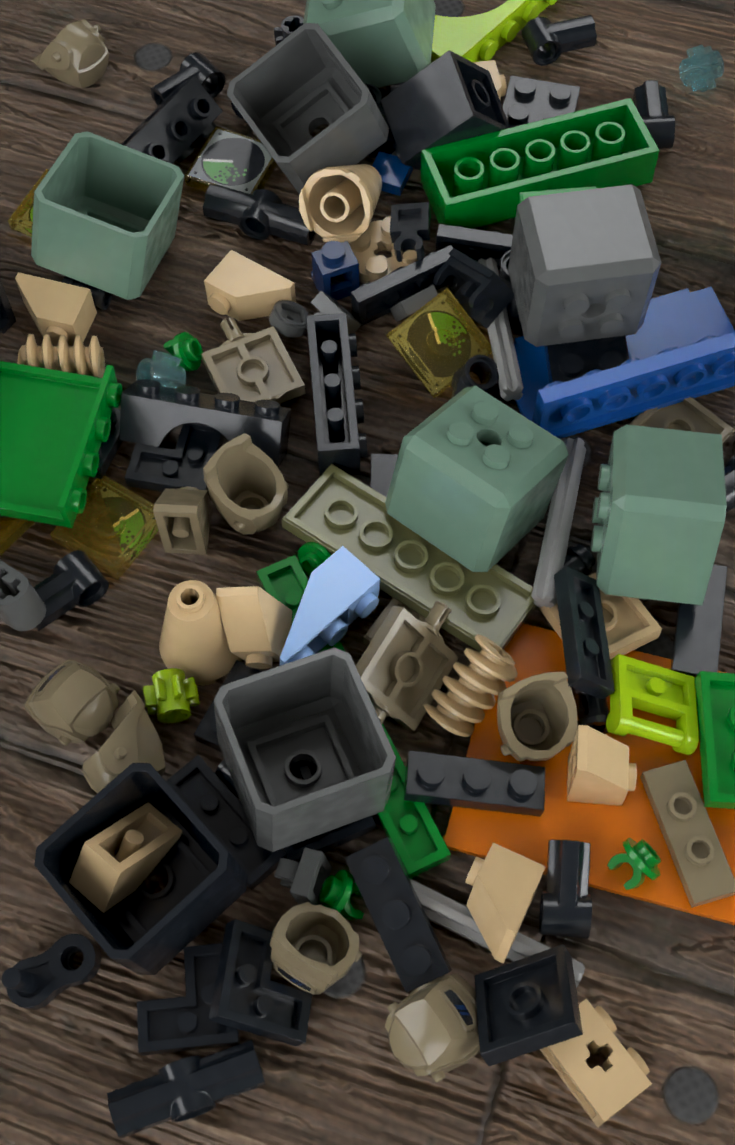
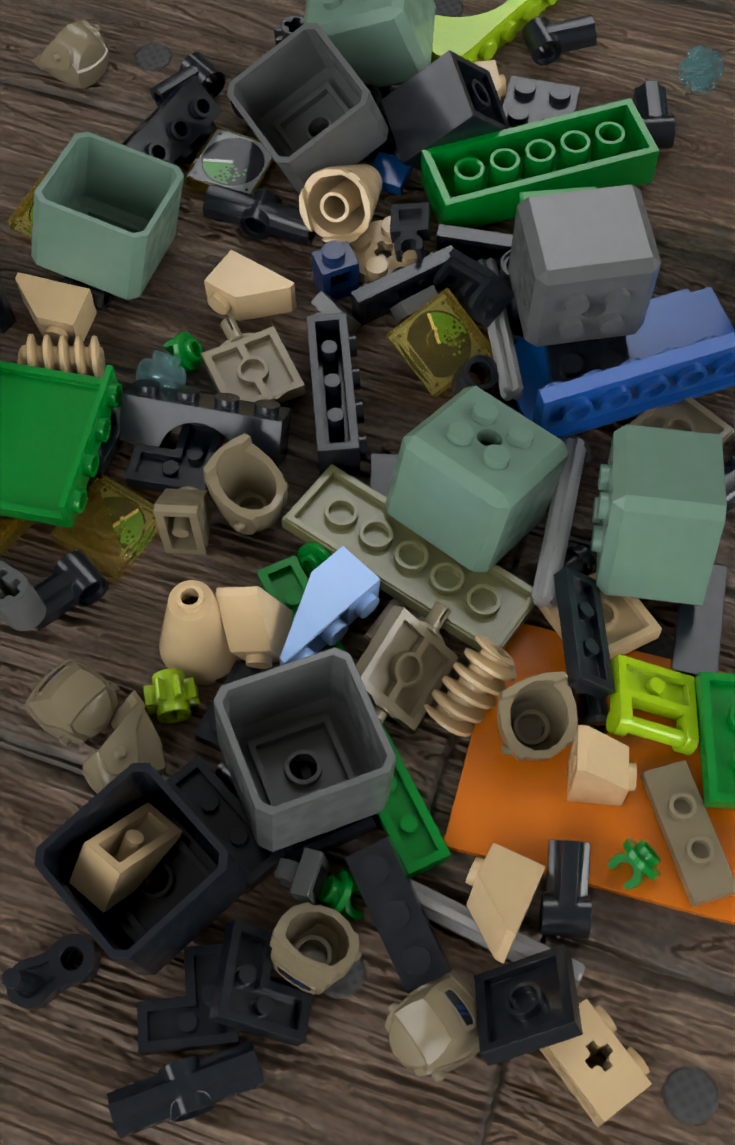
(289, 318): dark grey tile -> none
(474, 783): black plate -> none

